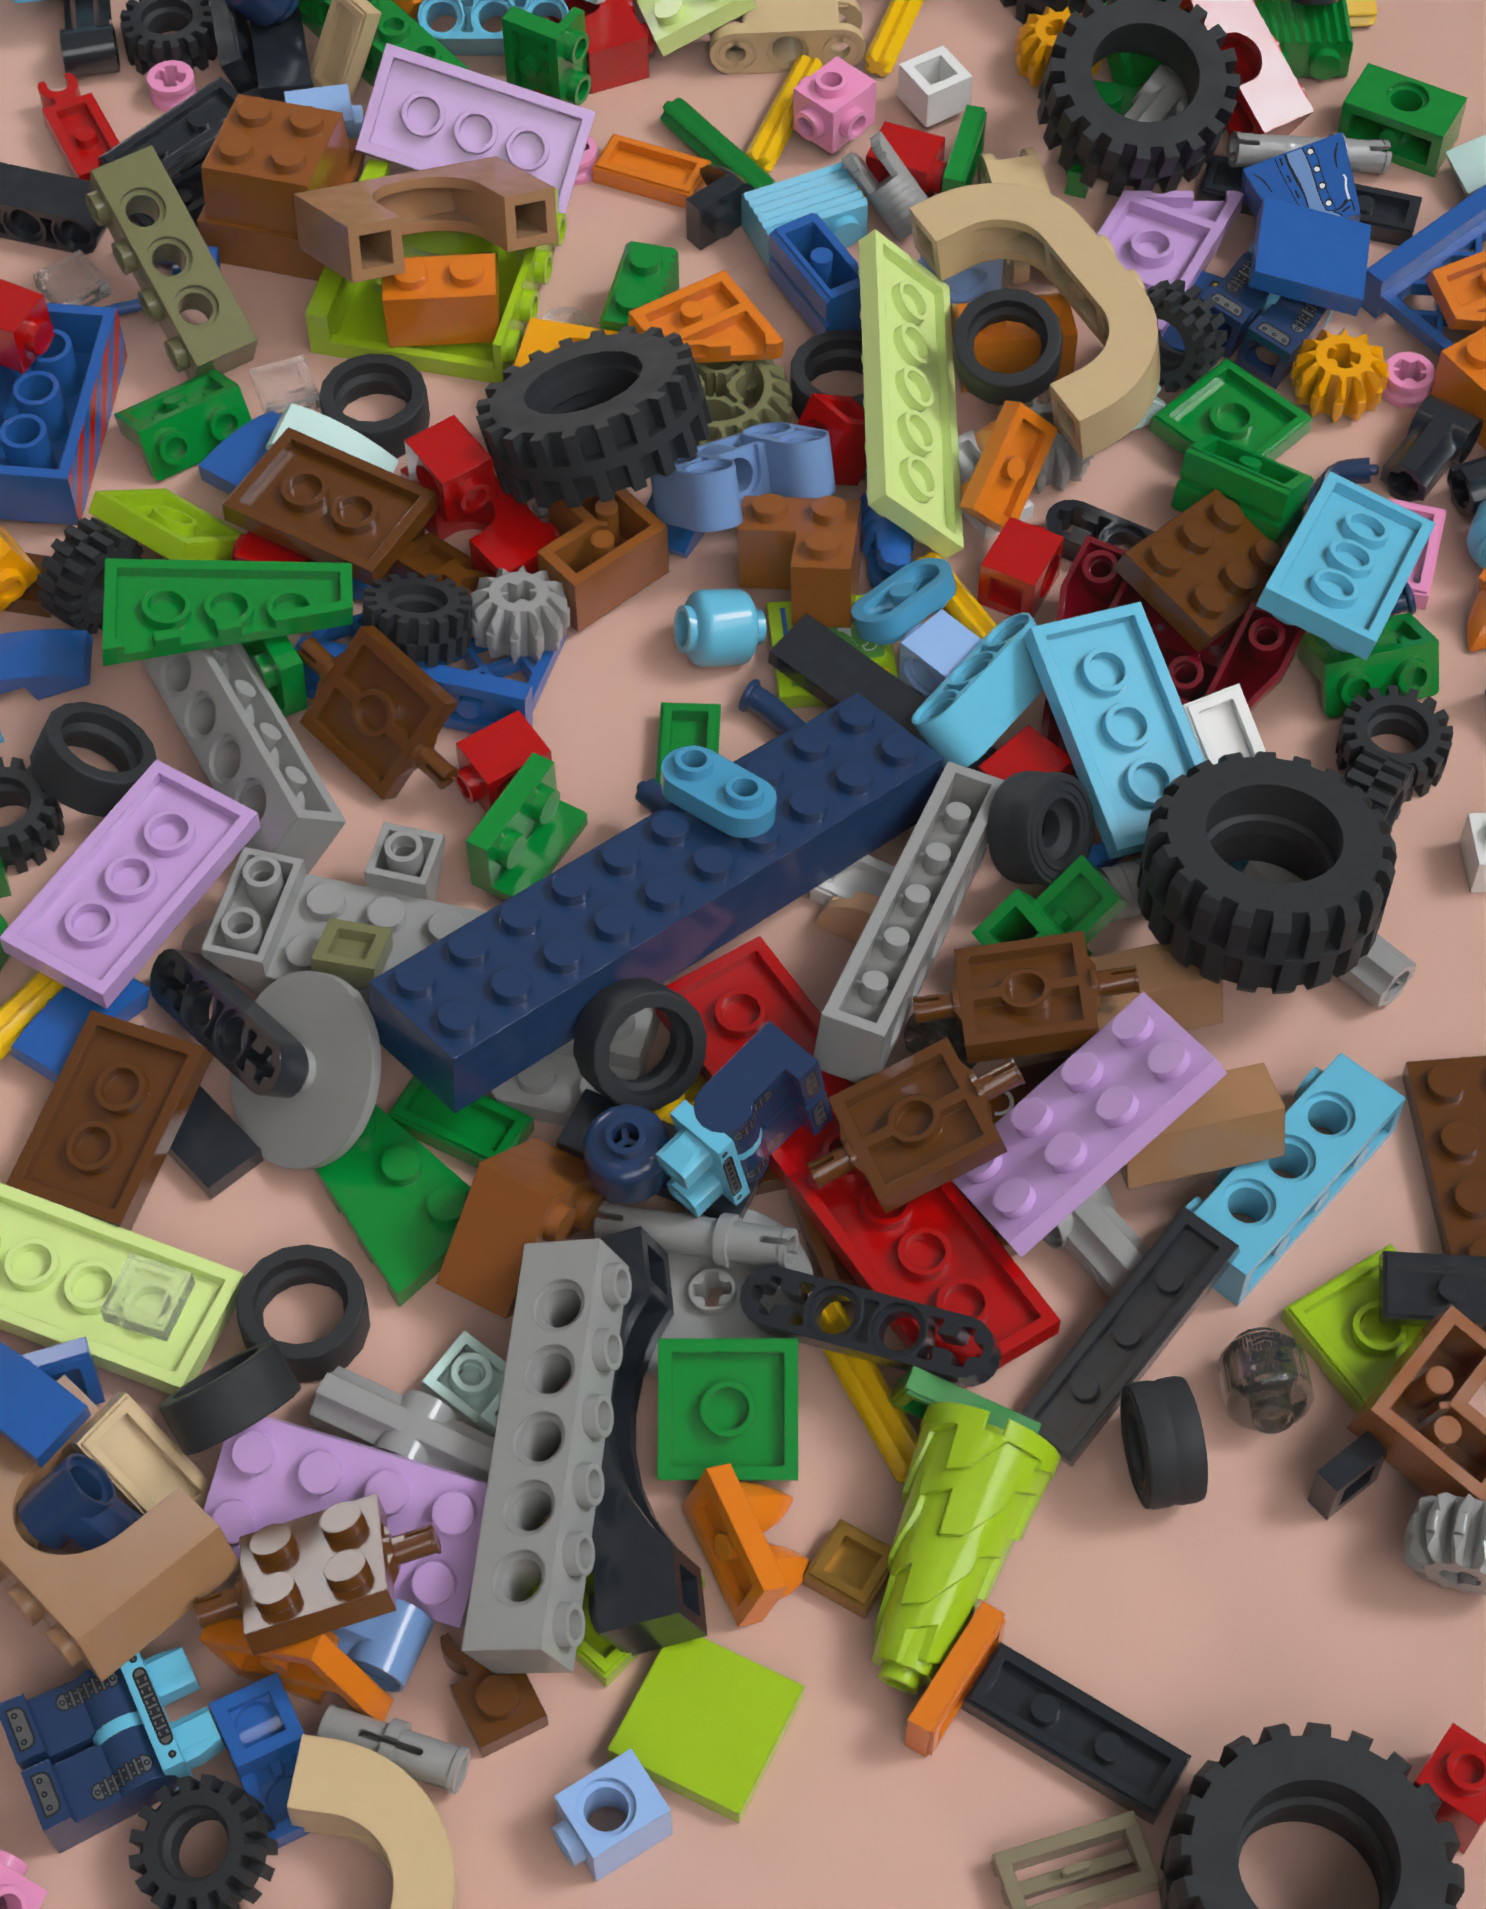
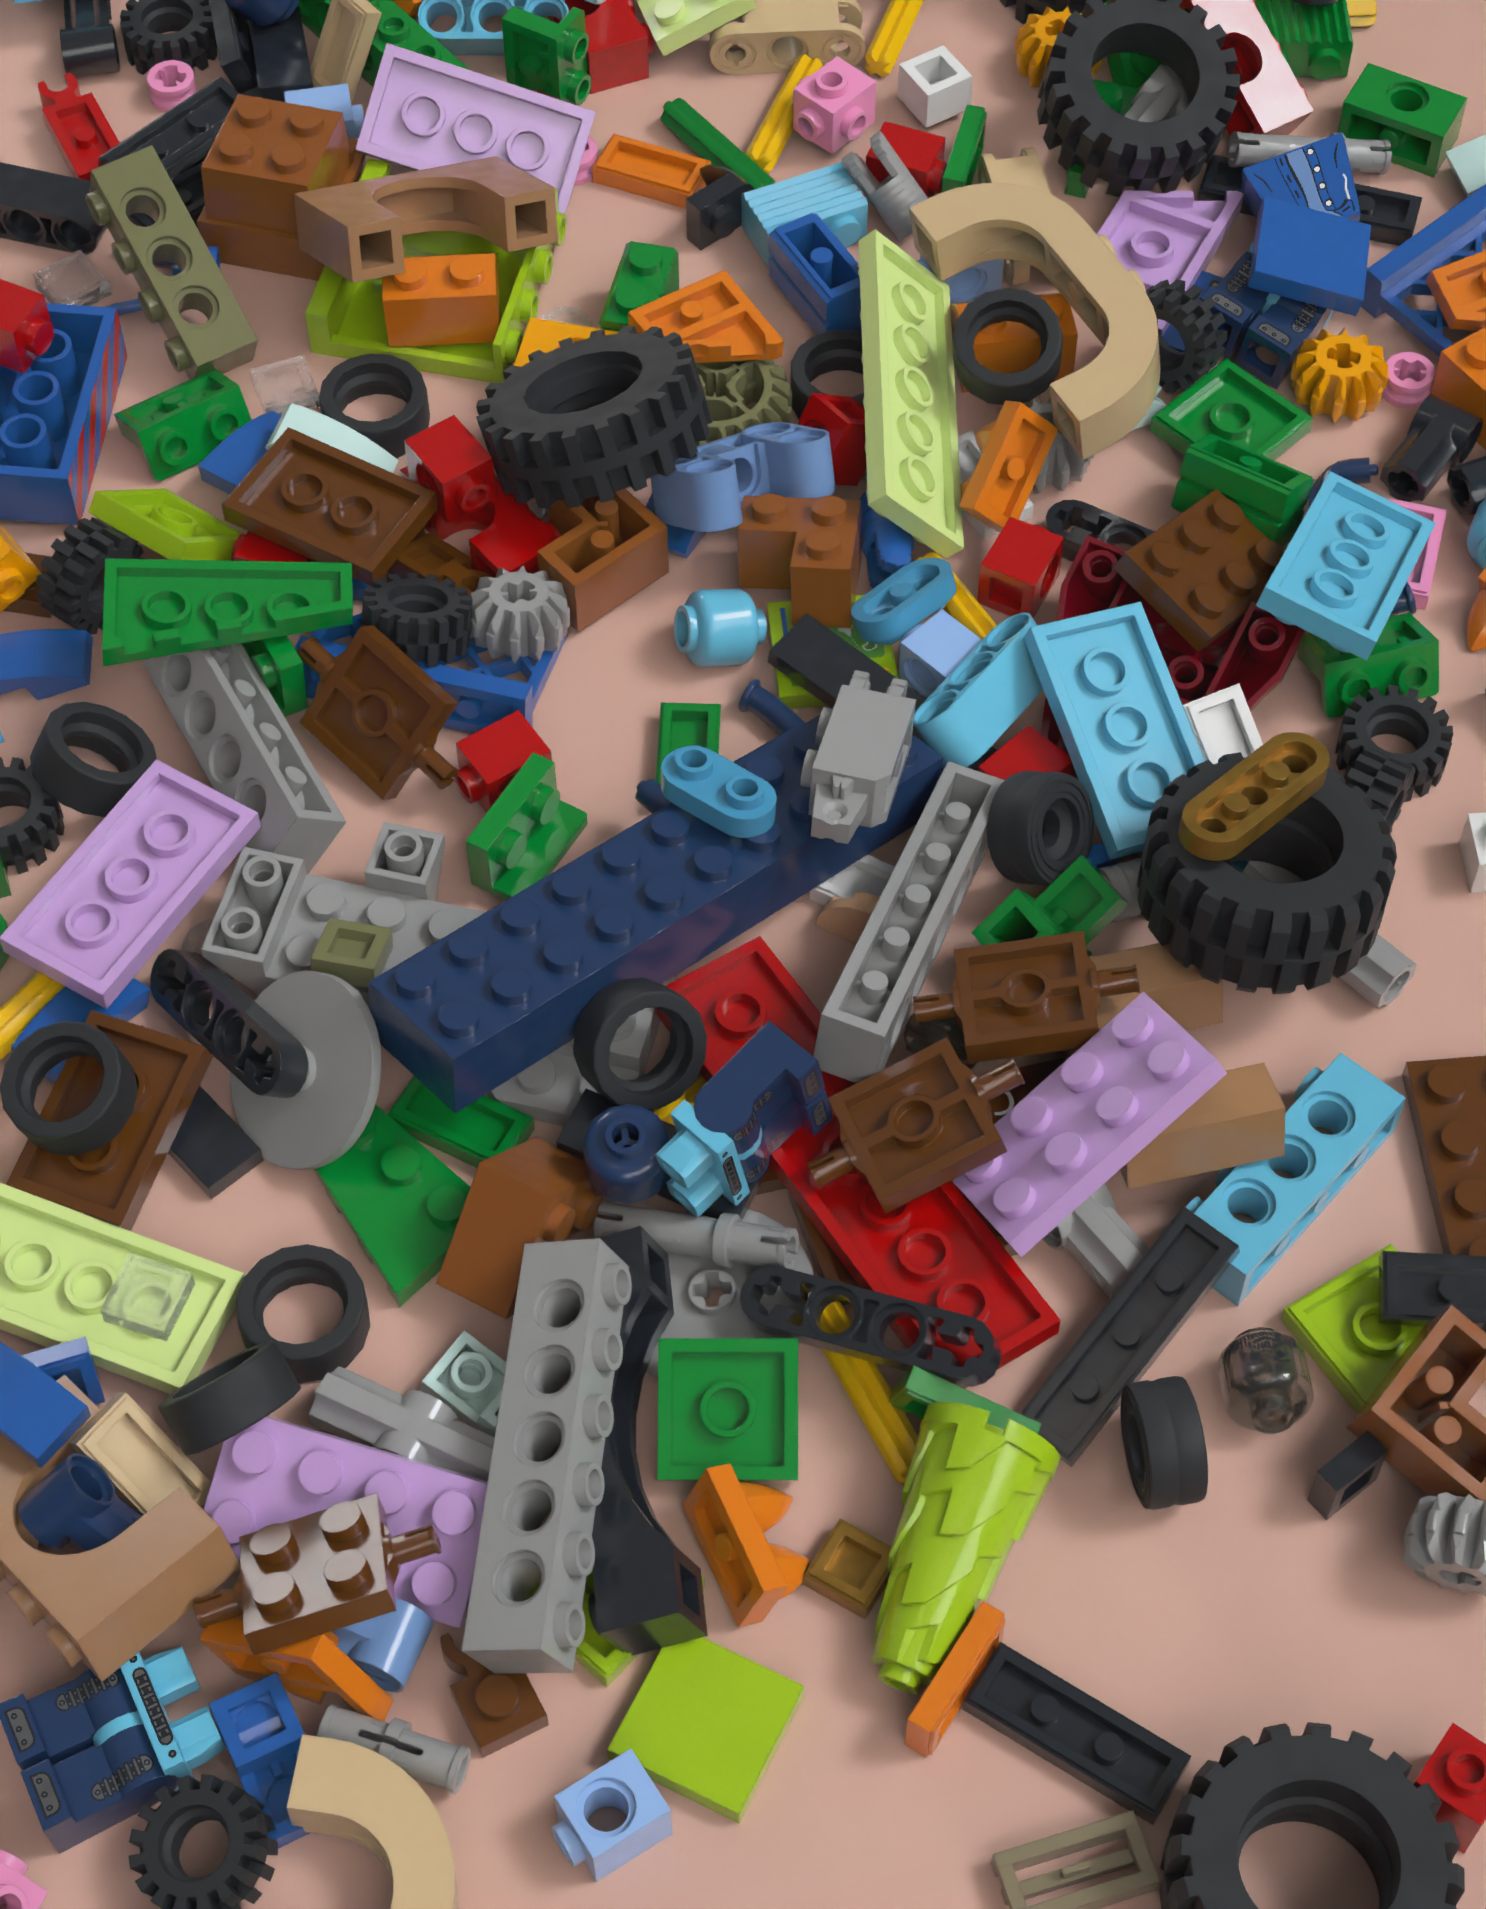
(40, 1054): none -> black tyre
(858, 758): none -> light grey hinge
(1253, 796): none -> pearl gold plate

